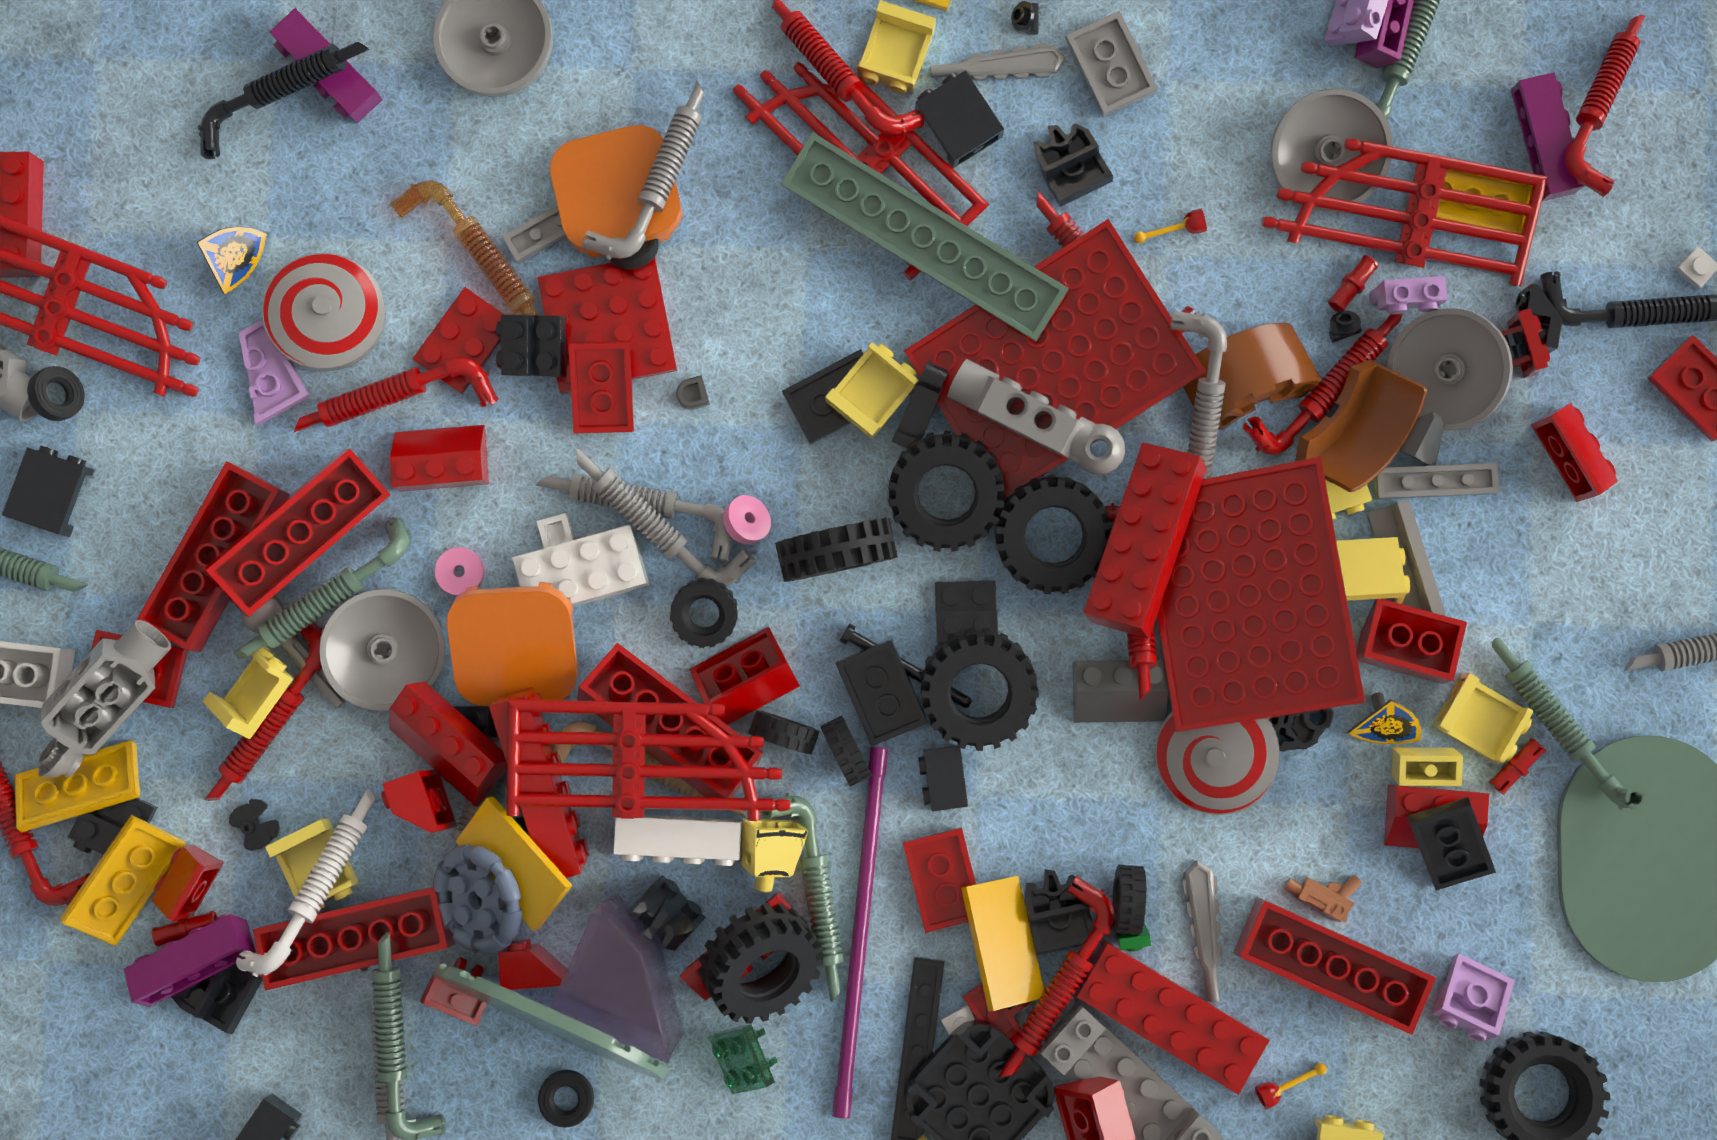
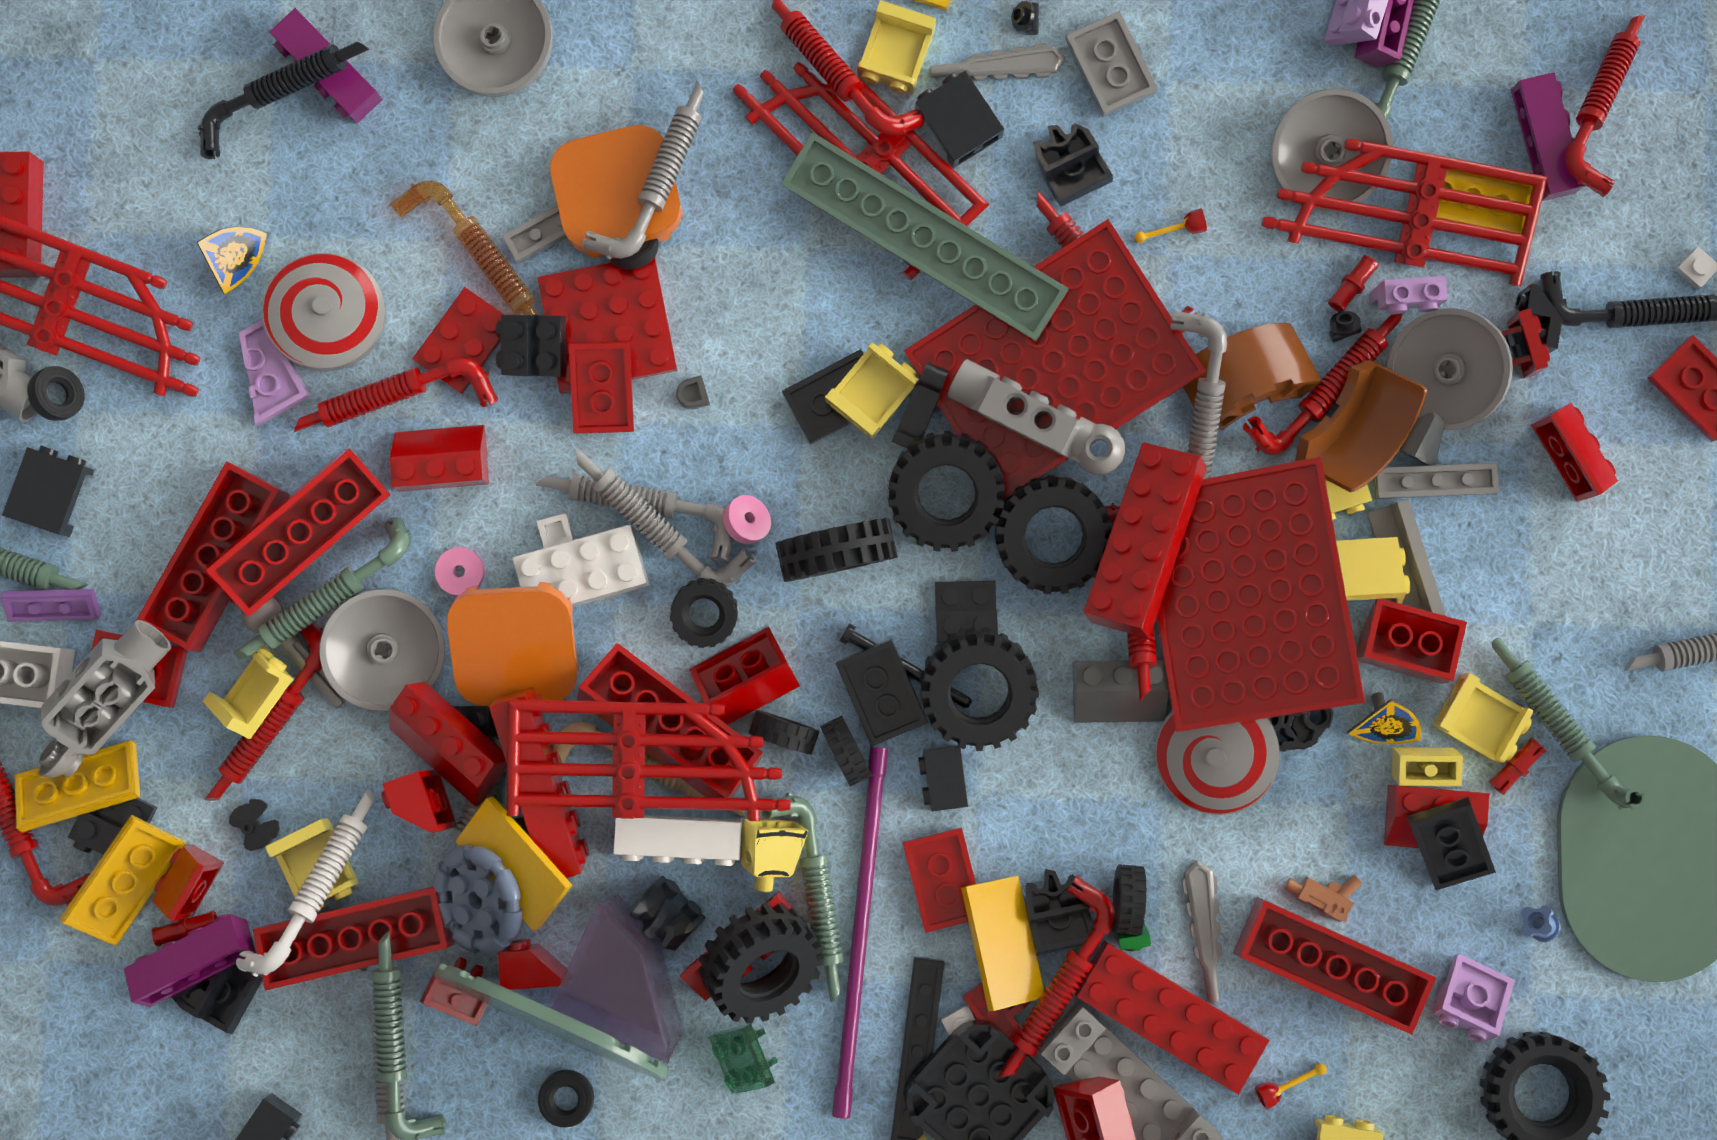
(50, 605): none -> medium lavender tile
(1534, 921): none -> medium blue brick

